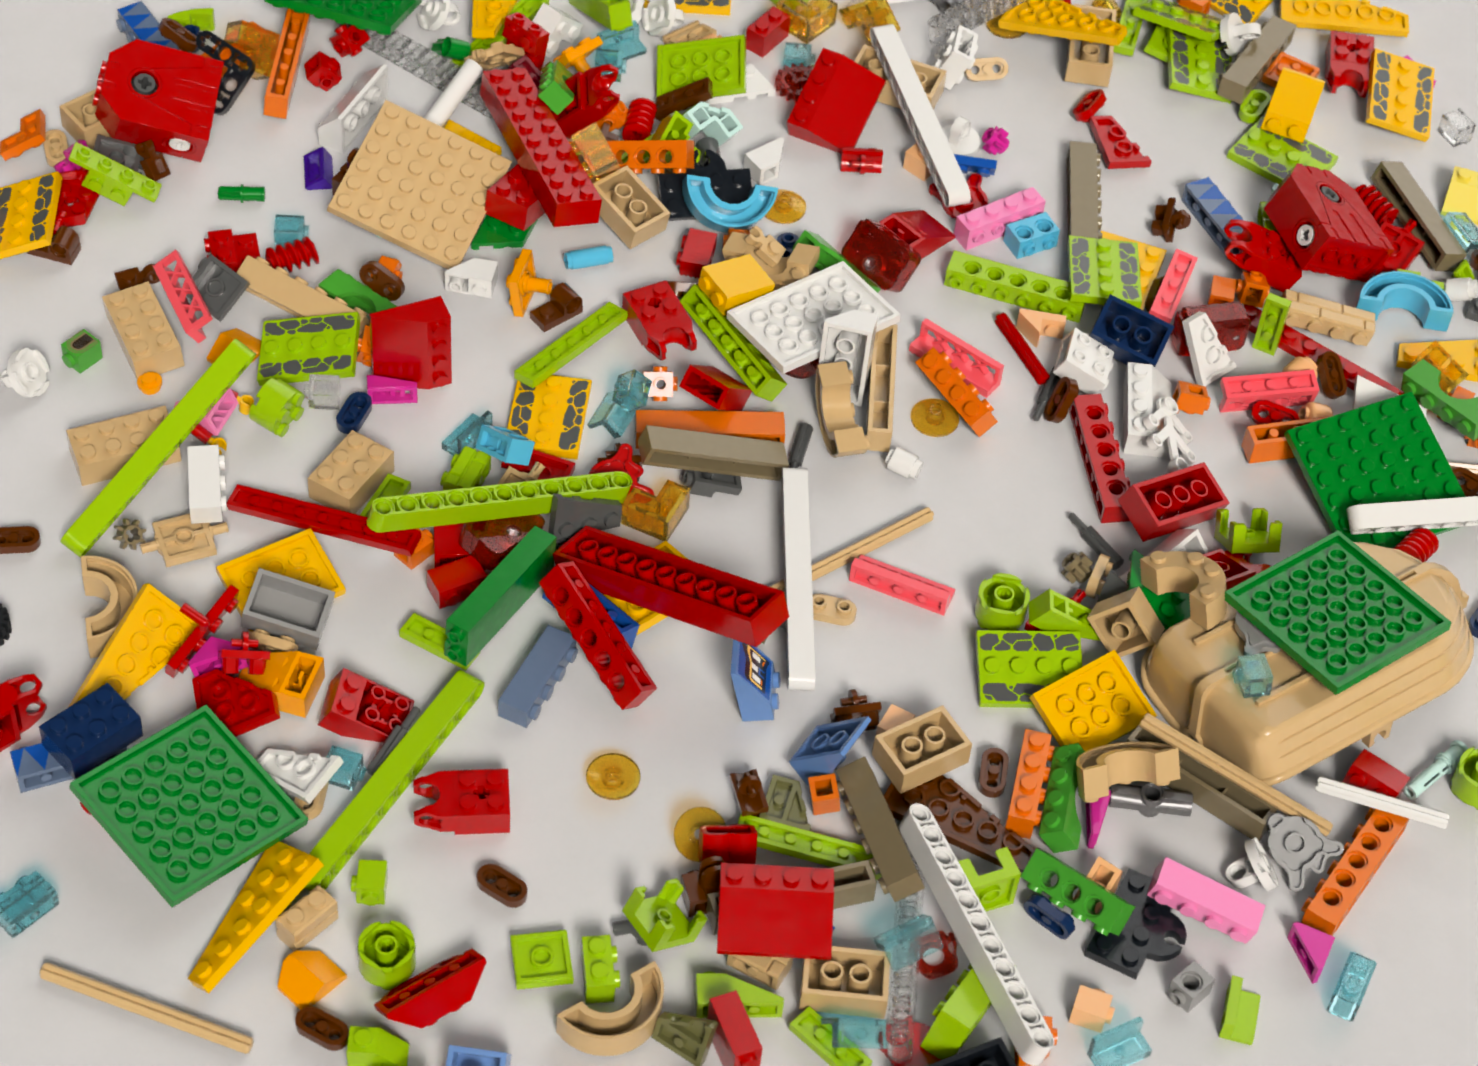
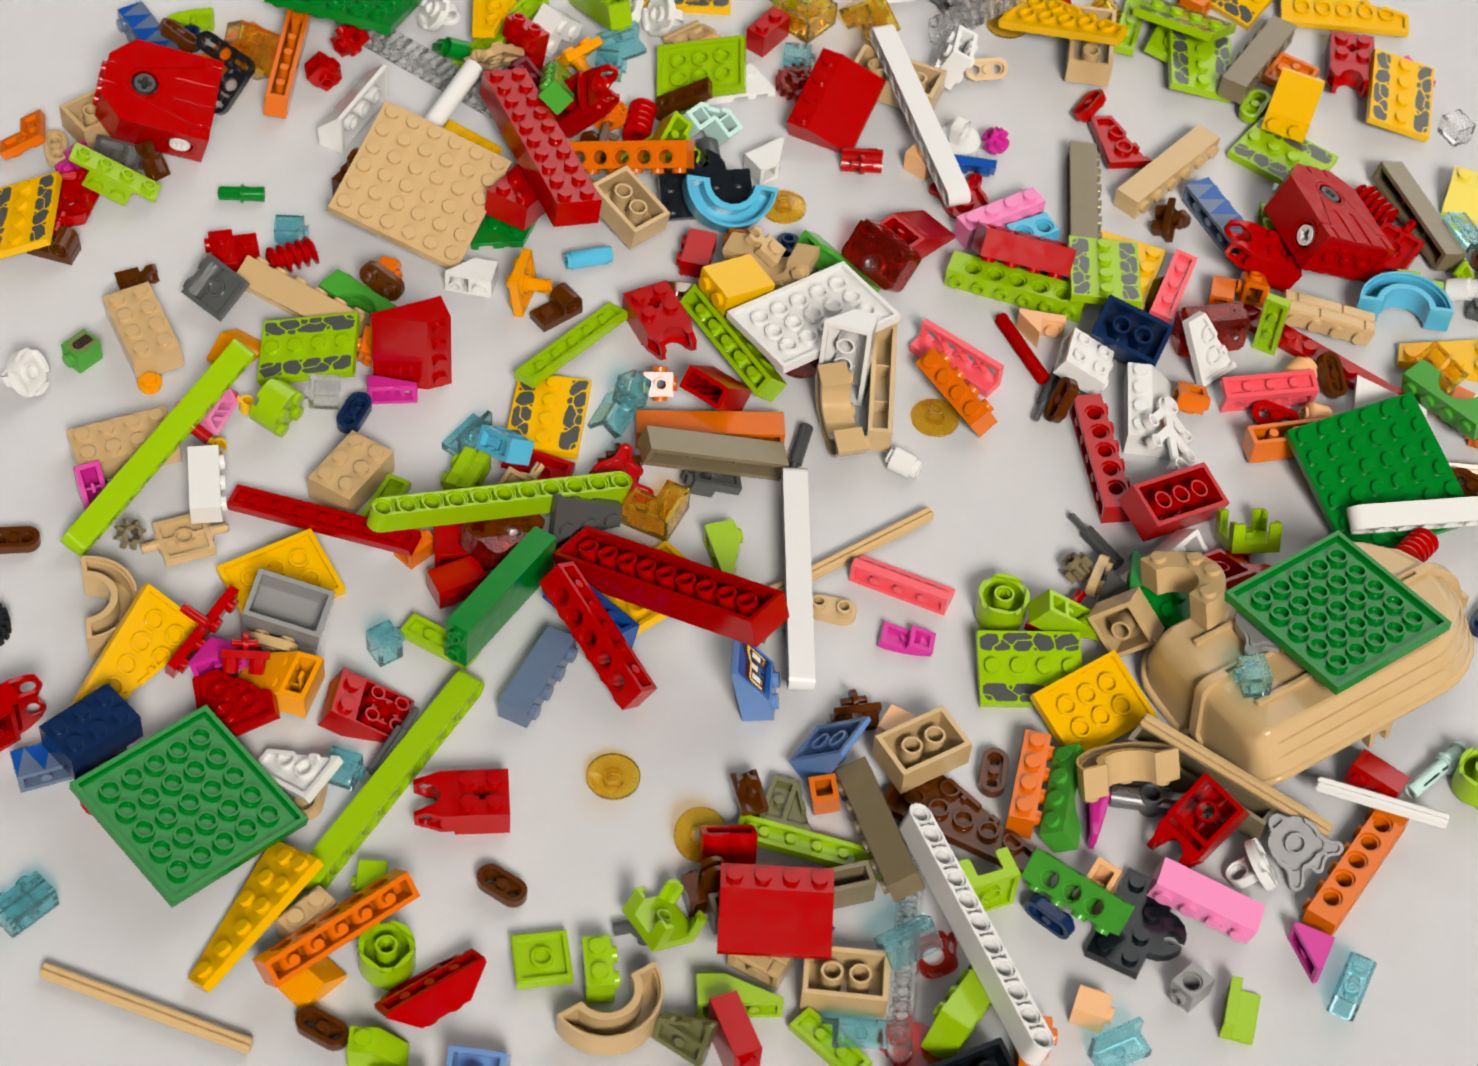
(89, 481): none -> dark pink slope
(178, 295): coral fence -> none
(318, 169): dark purple slope -> none
(336, 927): none -> orange brick
(385, 643): none -> clear light blue brick
(595, 151): clear yellow brick -> none
(723, 544): none -> lime slope
(912, 642): none -> dark pink slope
(1023, 249): none -> red brick
(1166, 171): none -> tan brick
(1188, 825): none -> red brick
(1236, 33): white tile -> none

